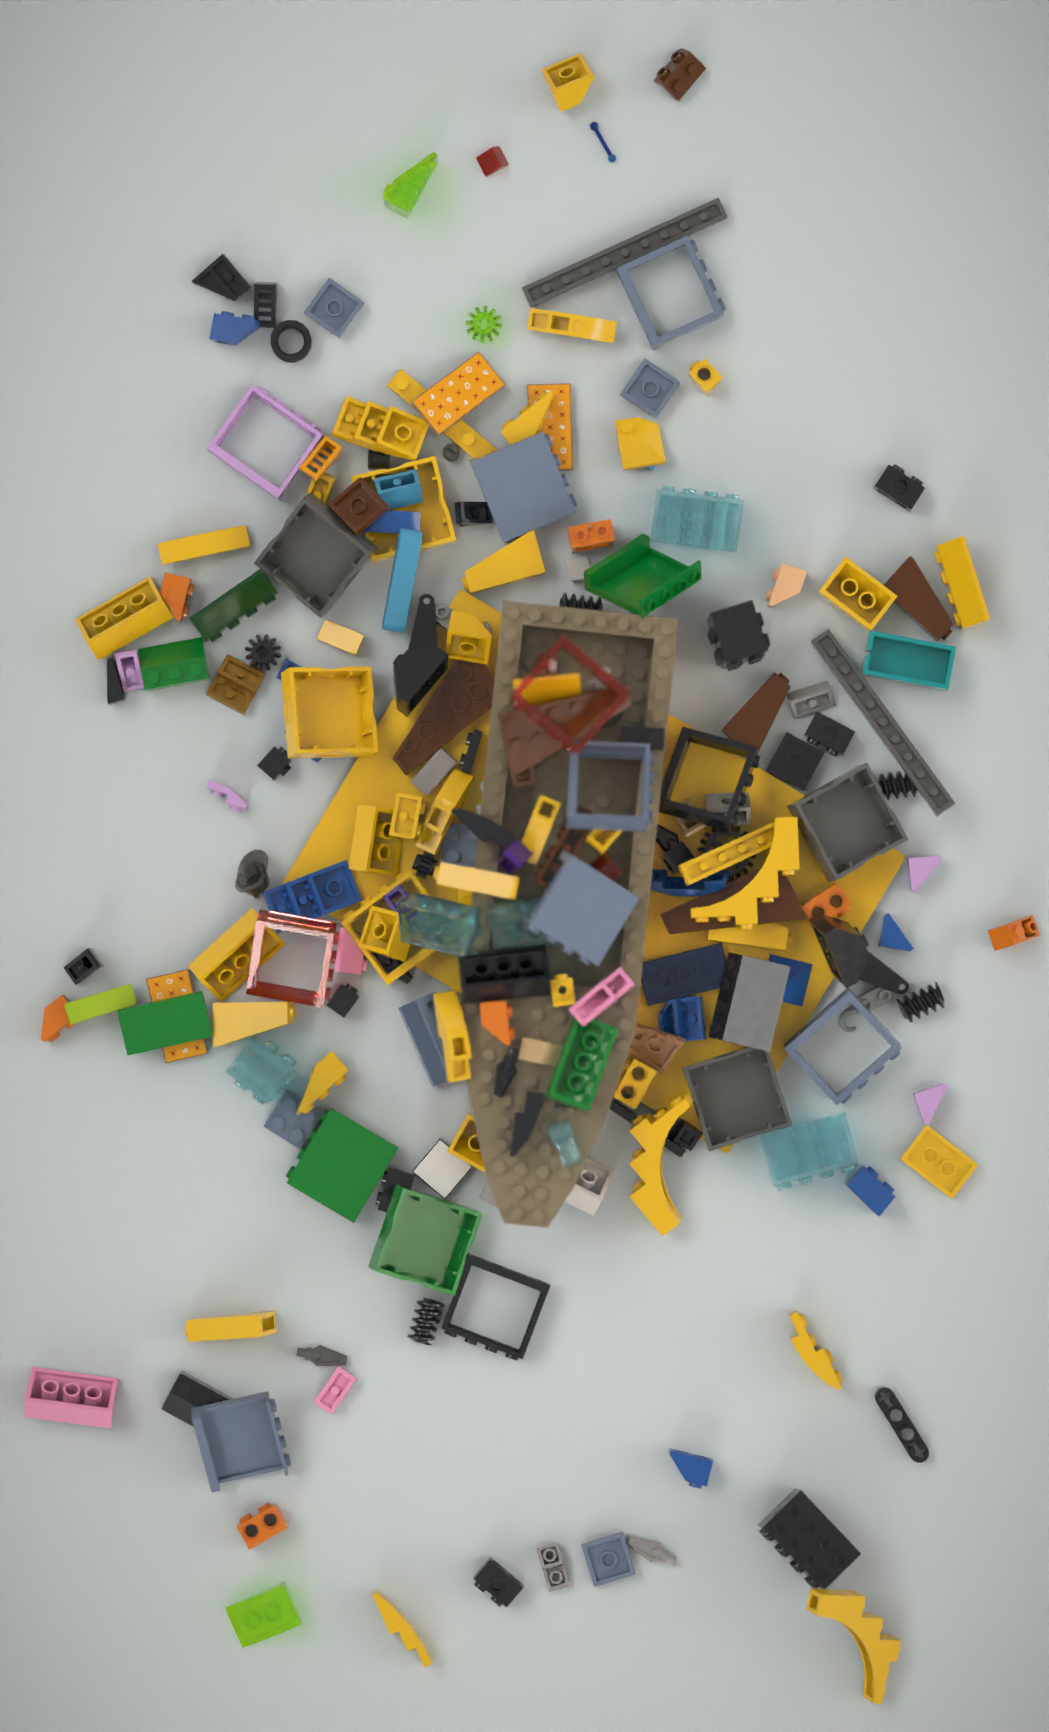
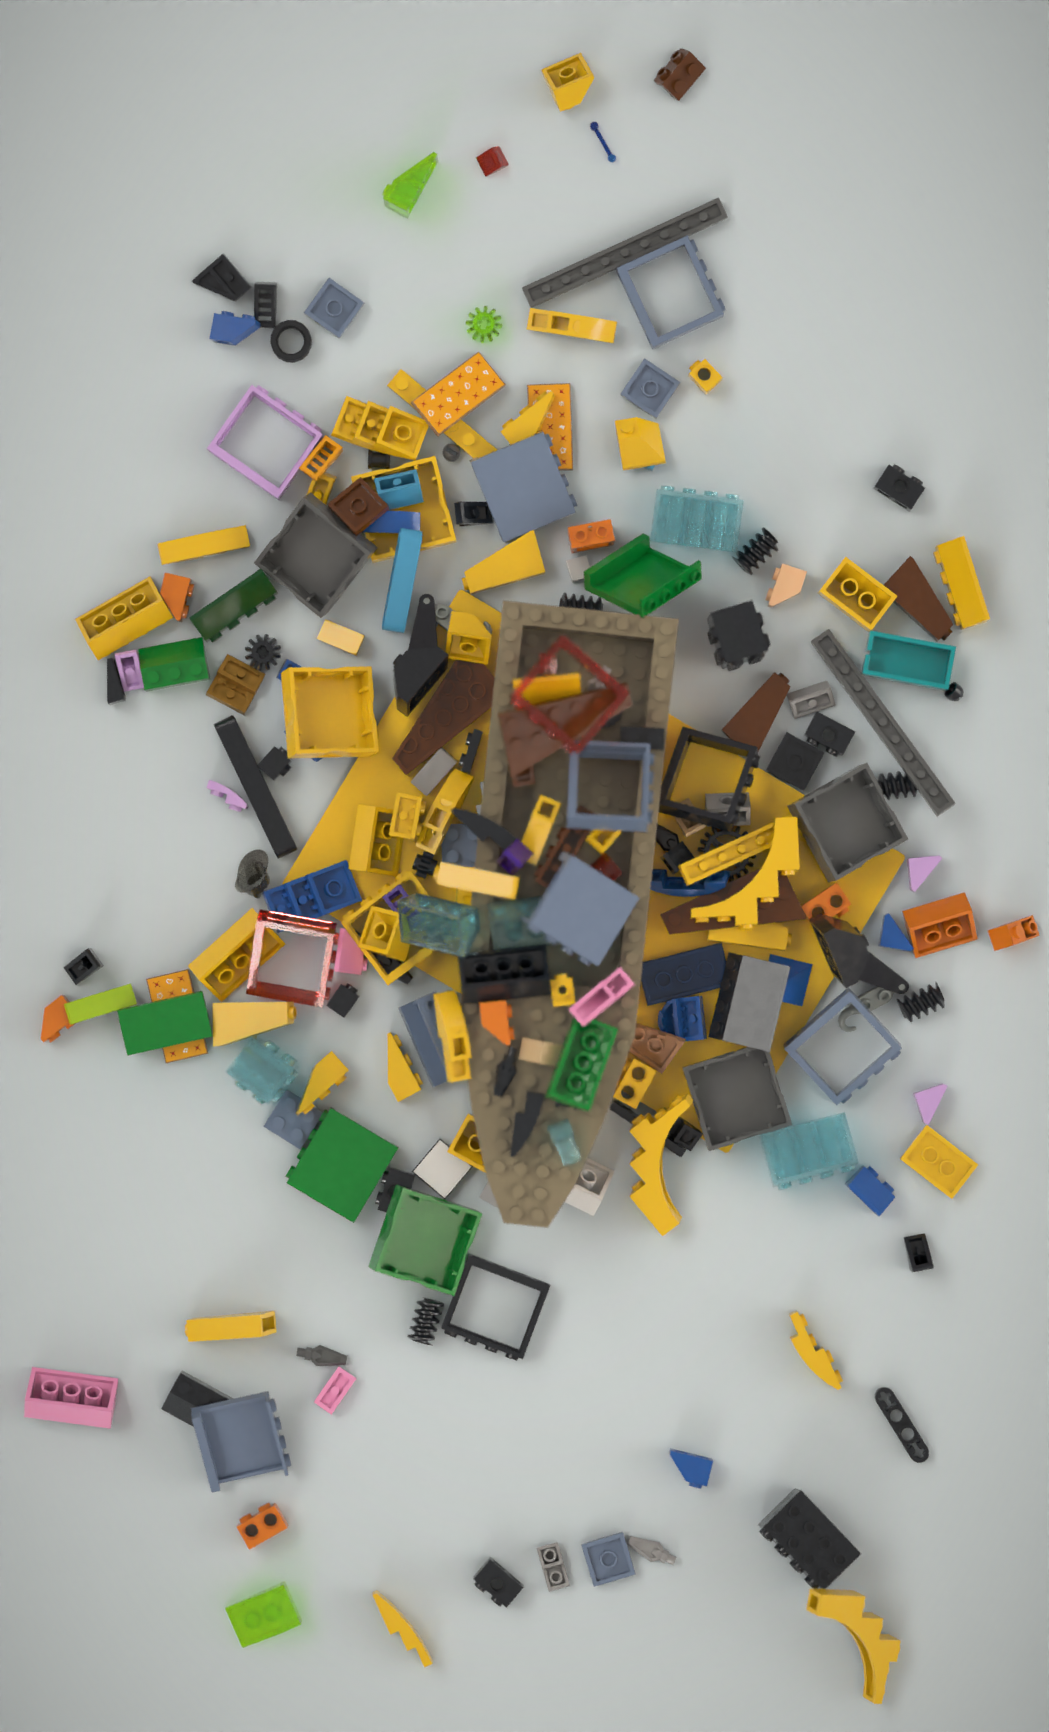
(255, 786): none -> black beam
(400, 1076): none -> yellow slope
(756, 551): none -> black piece
(918, 1253): none -> black slope
(940, 925): none -> orange slope
(954, 692): none -> black hinge

